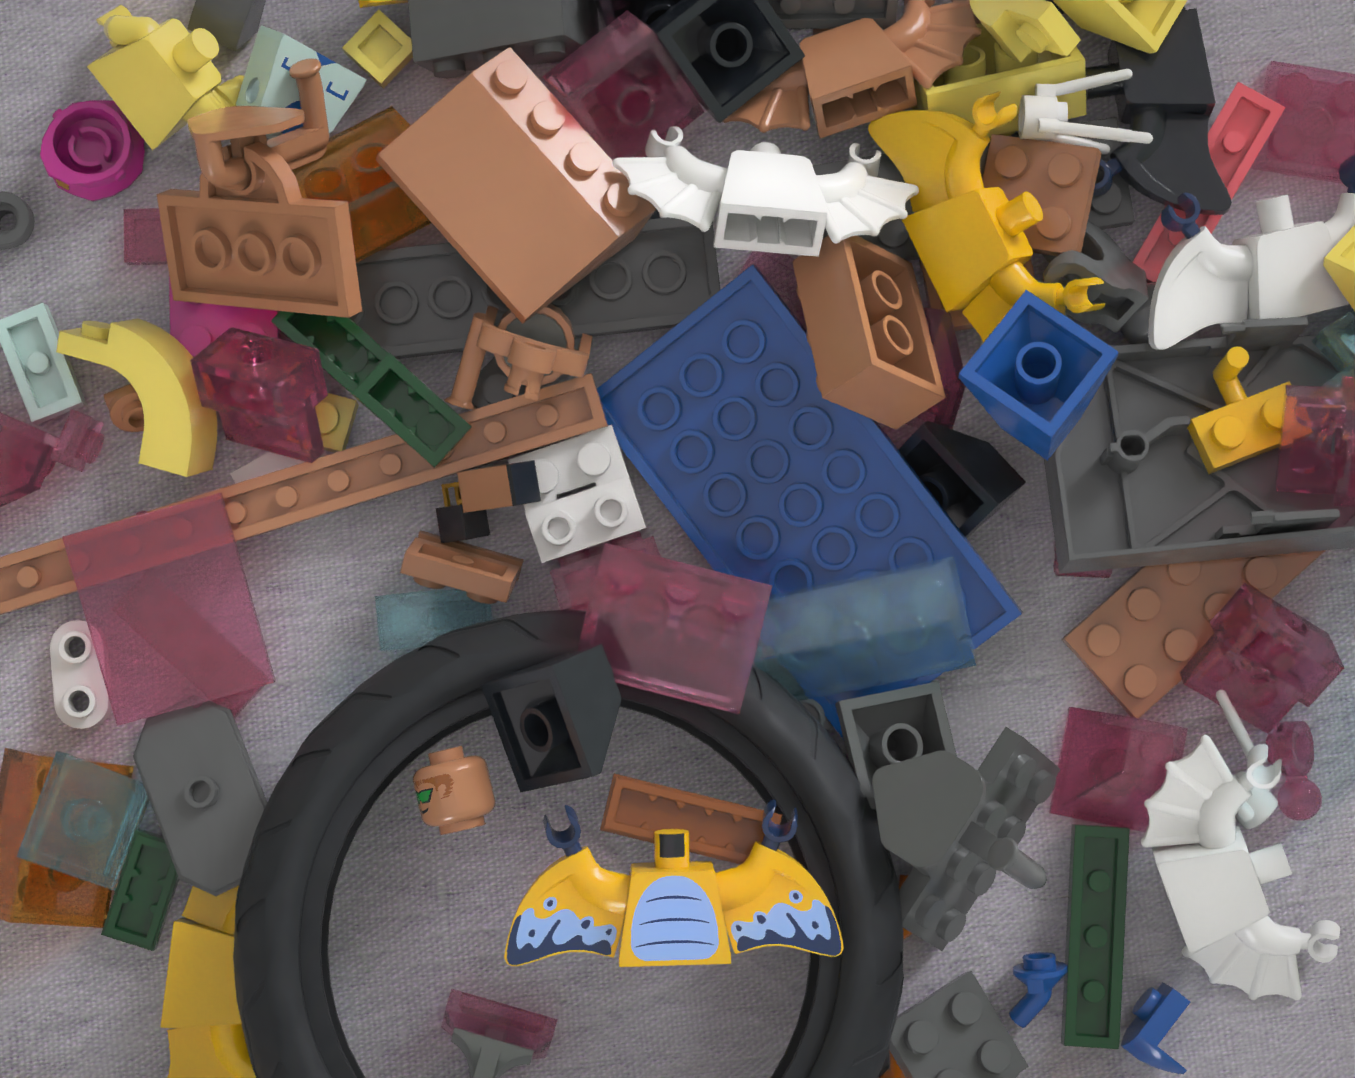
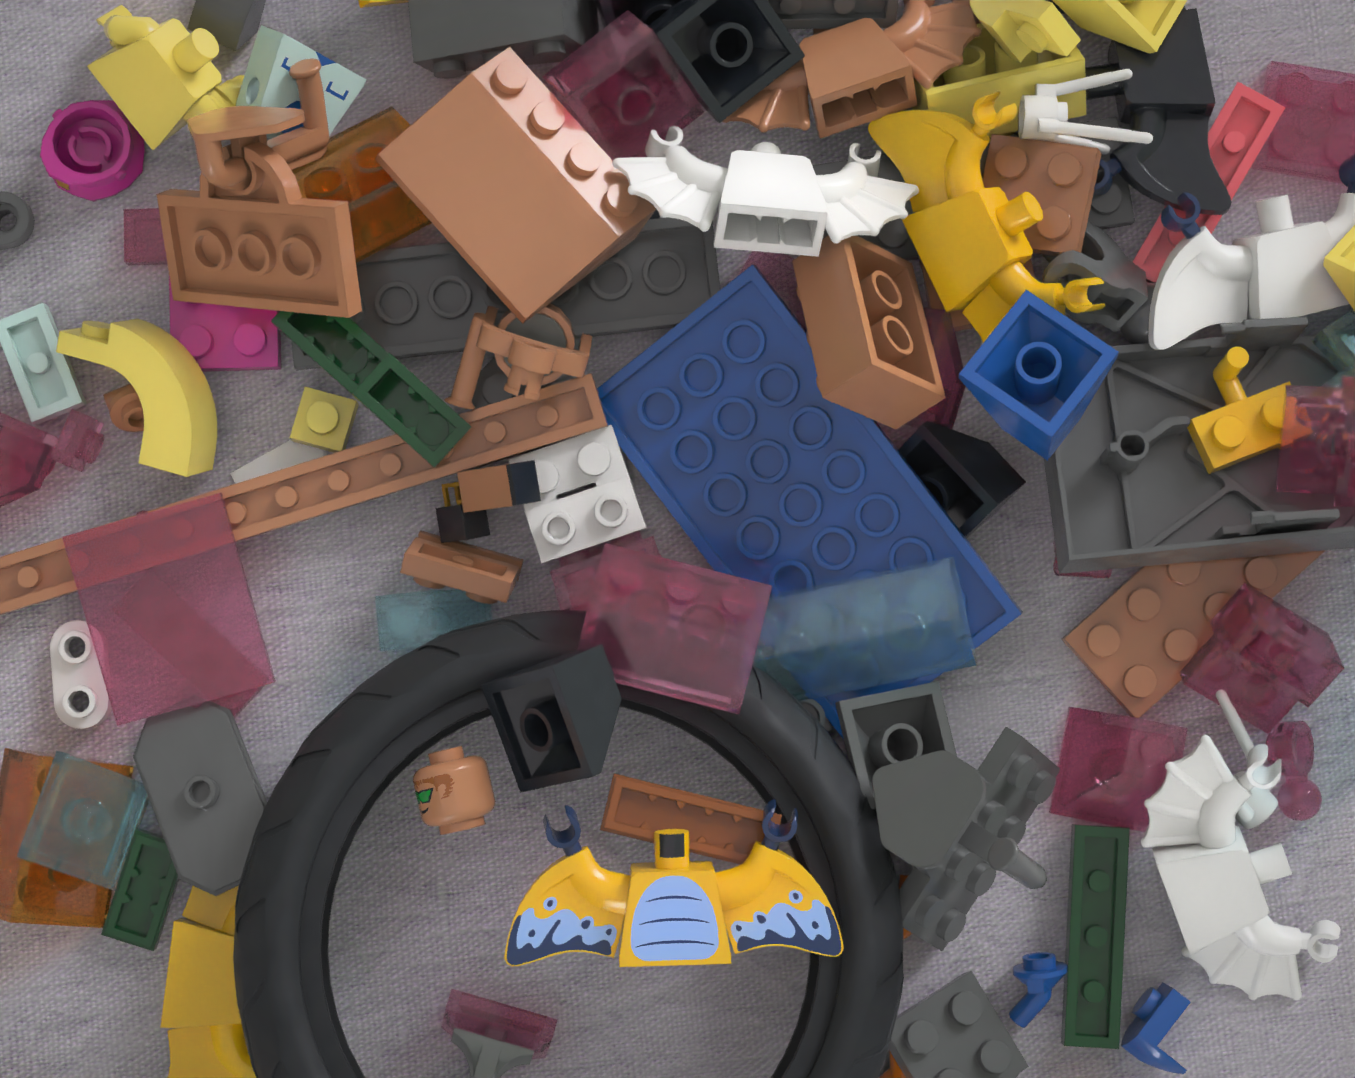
(264, 392): clear pink brick -> none
(380, 49): light yellow plate -> none

